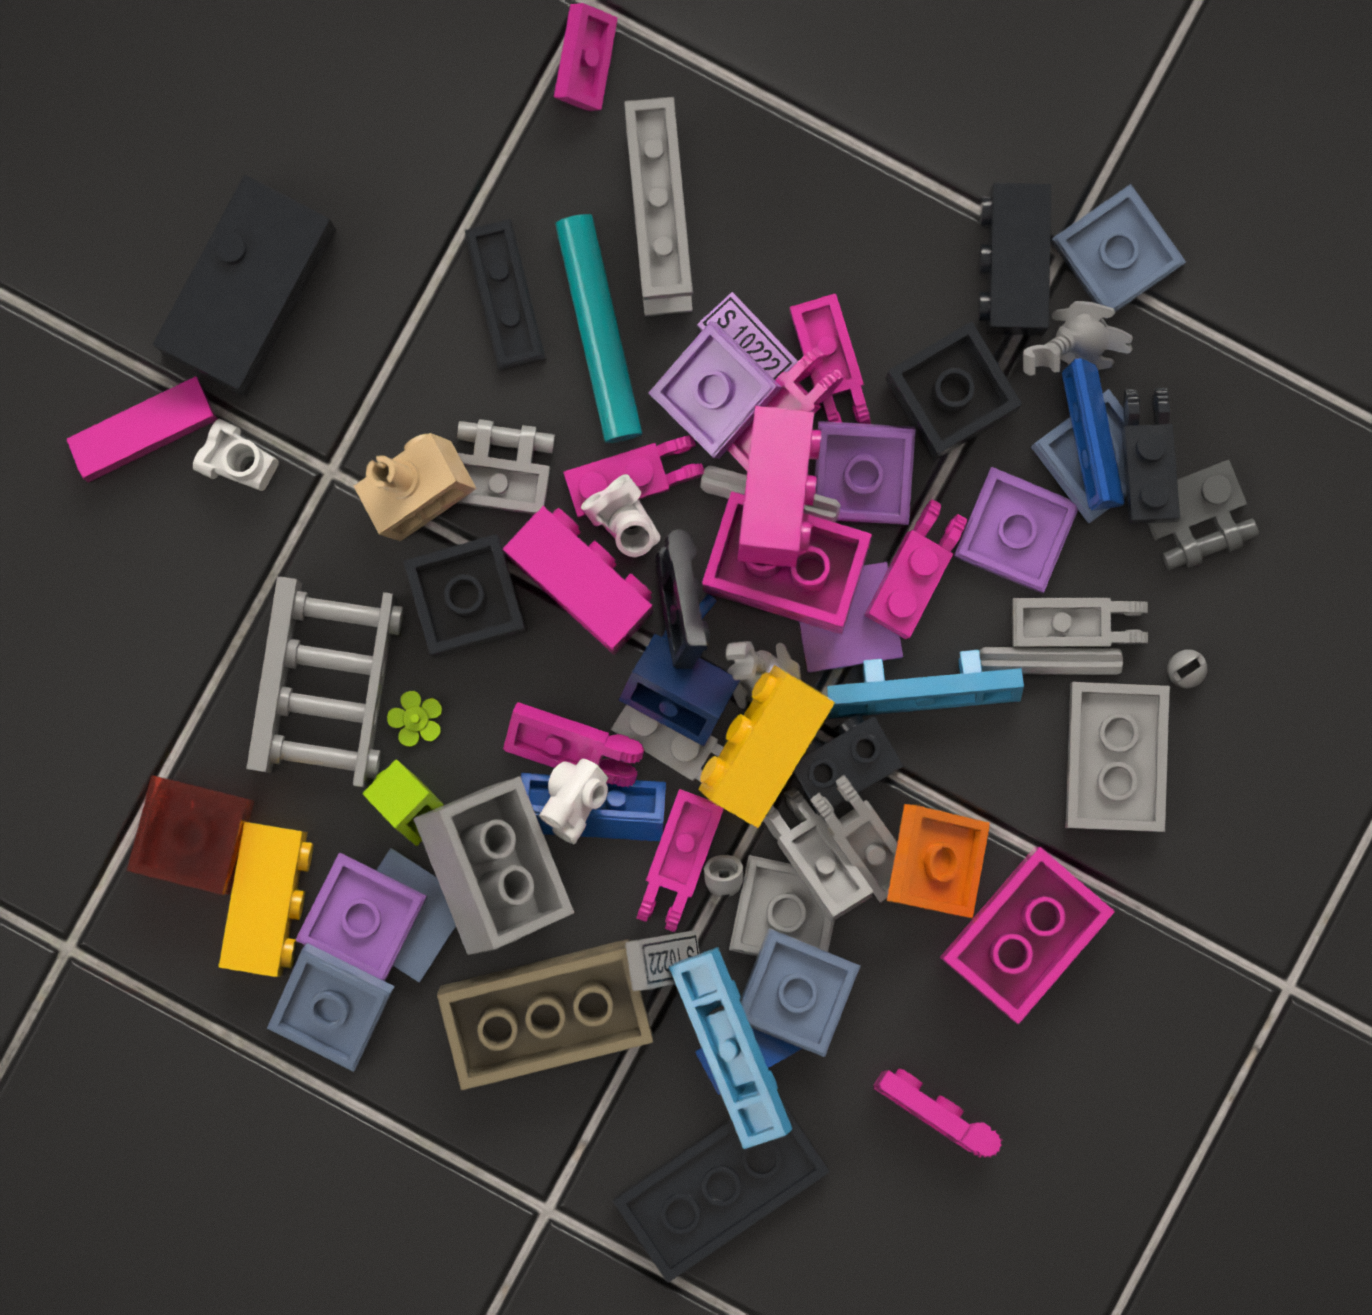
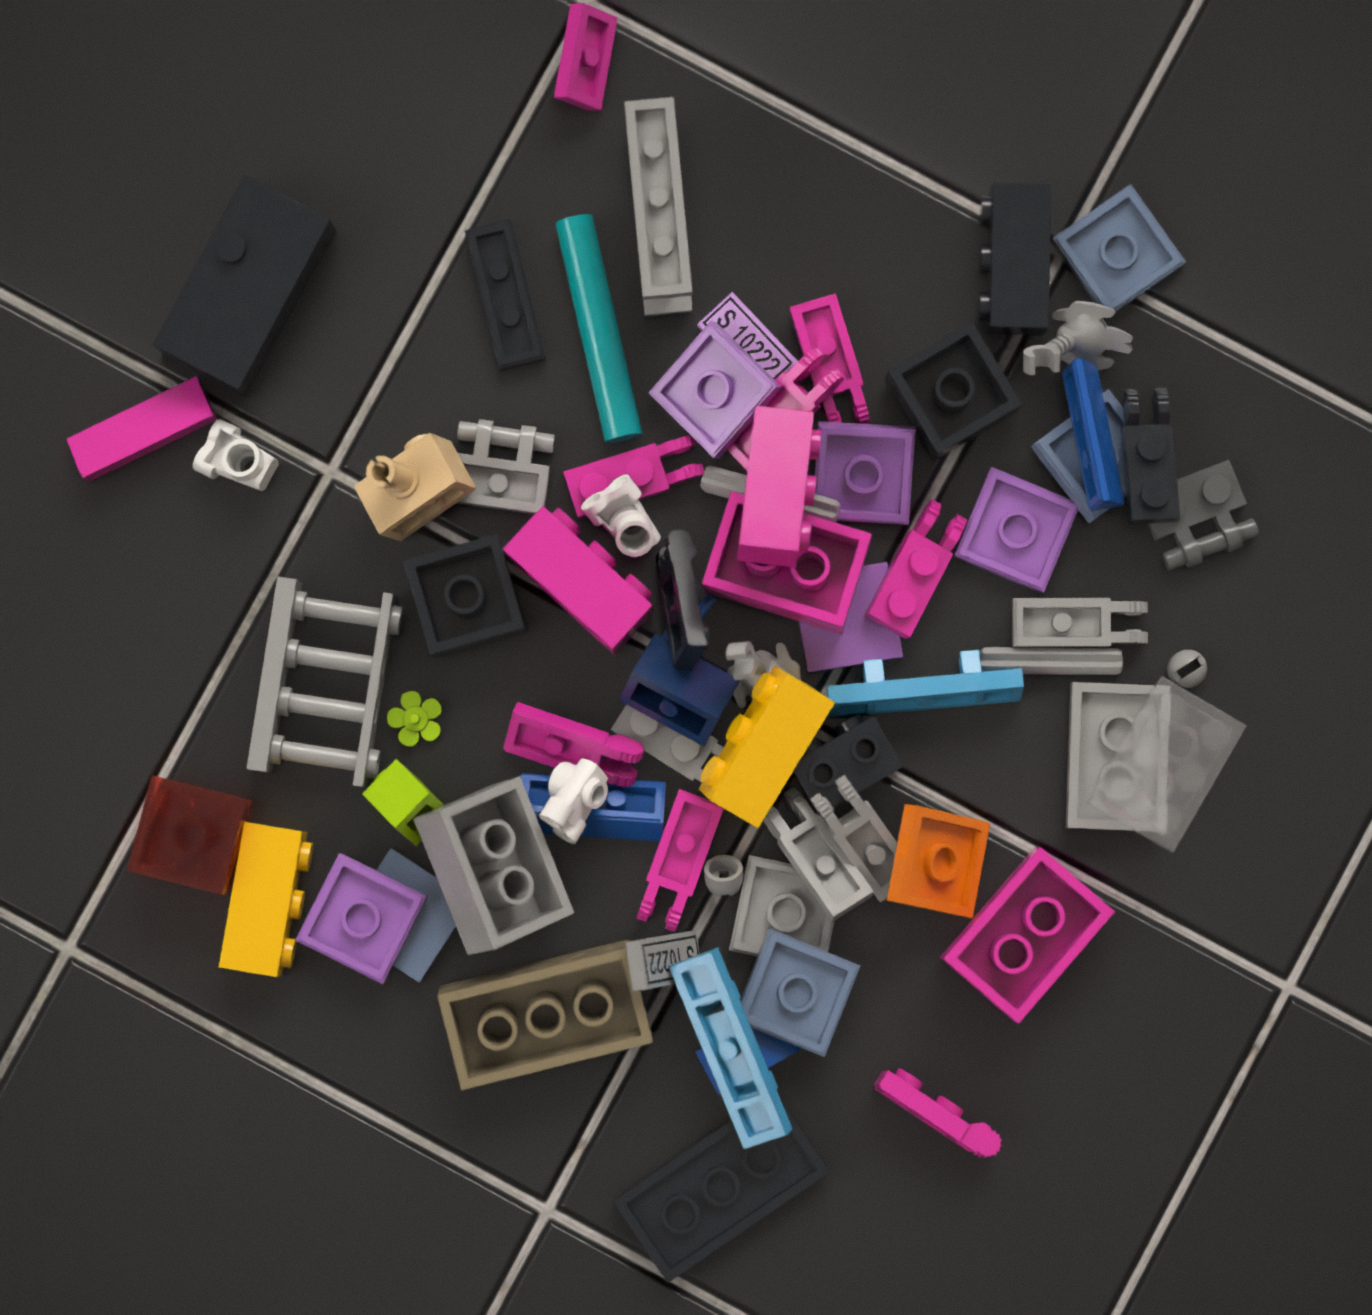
(330, 1007): sand blue tile -> none
(1166, 764): none -> clear plate

